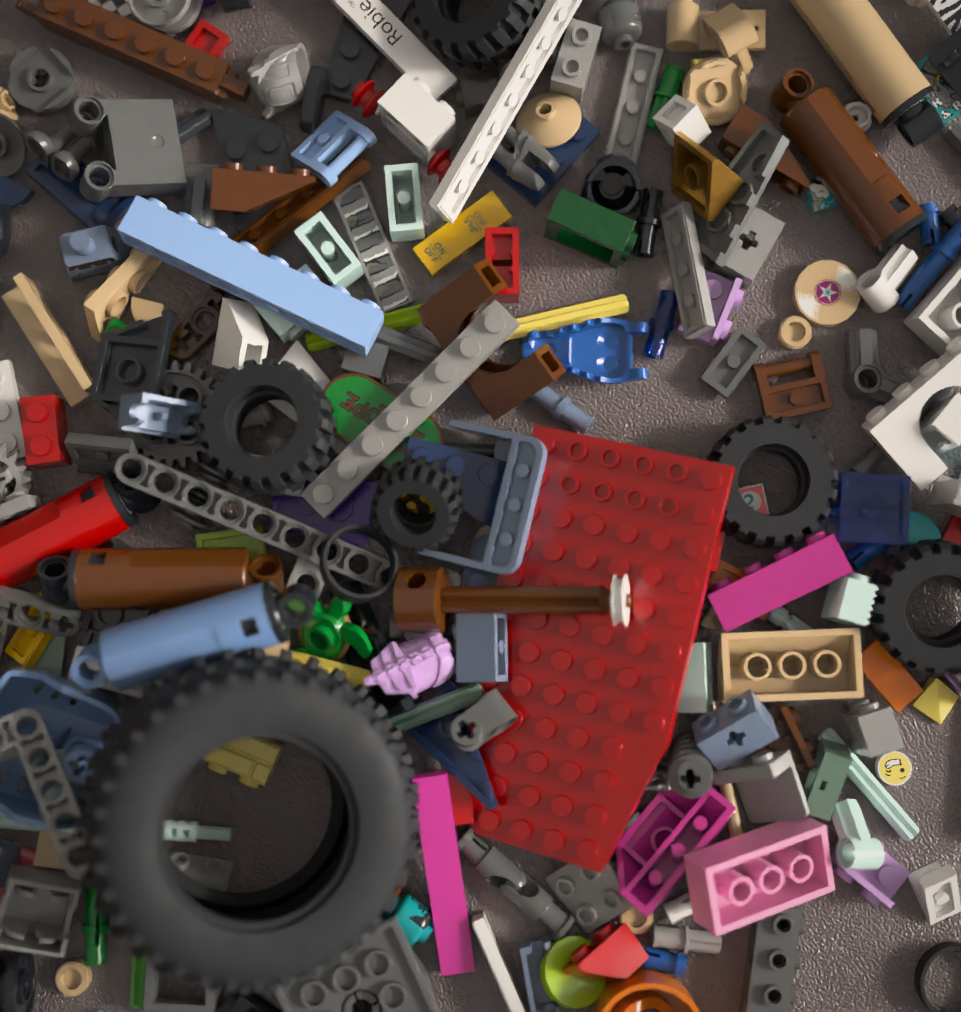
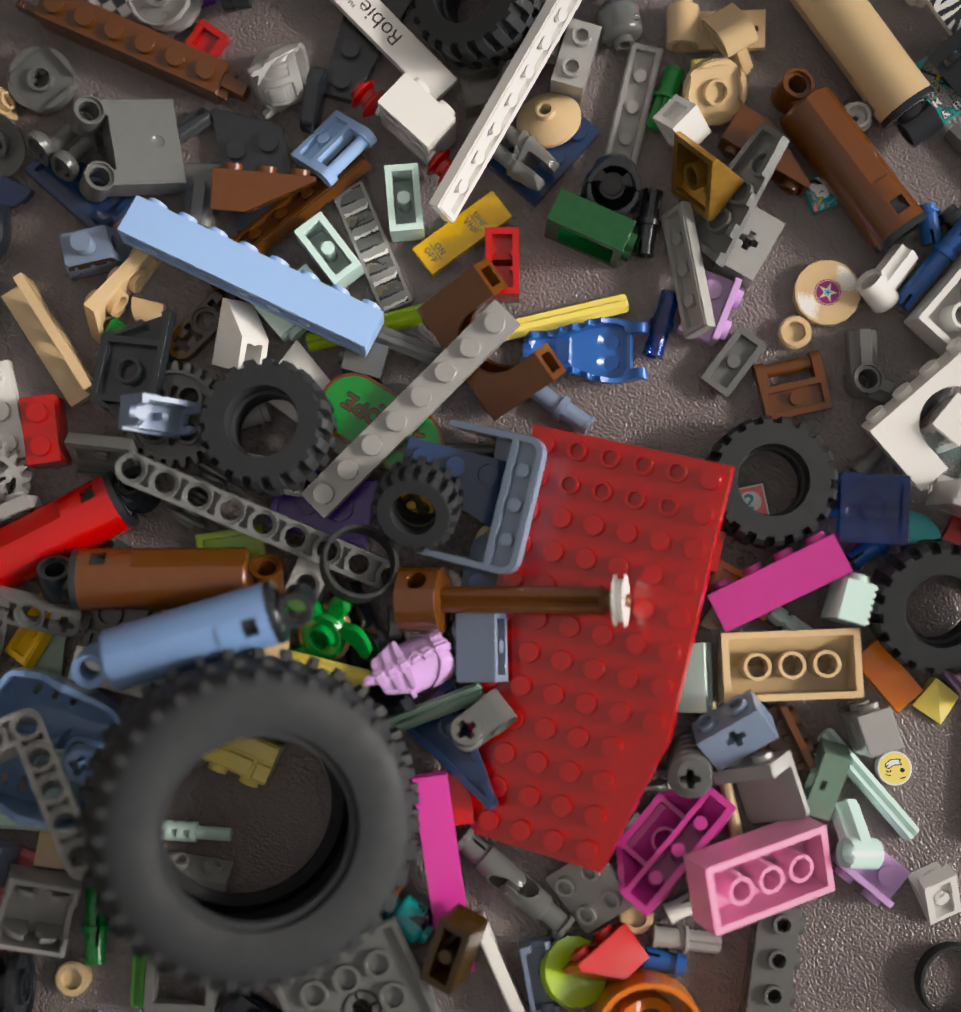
(453, 949): none -> dark brown brick

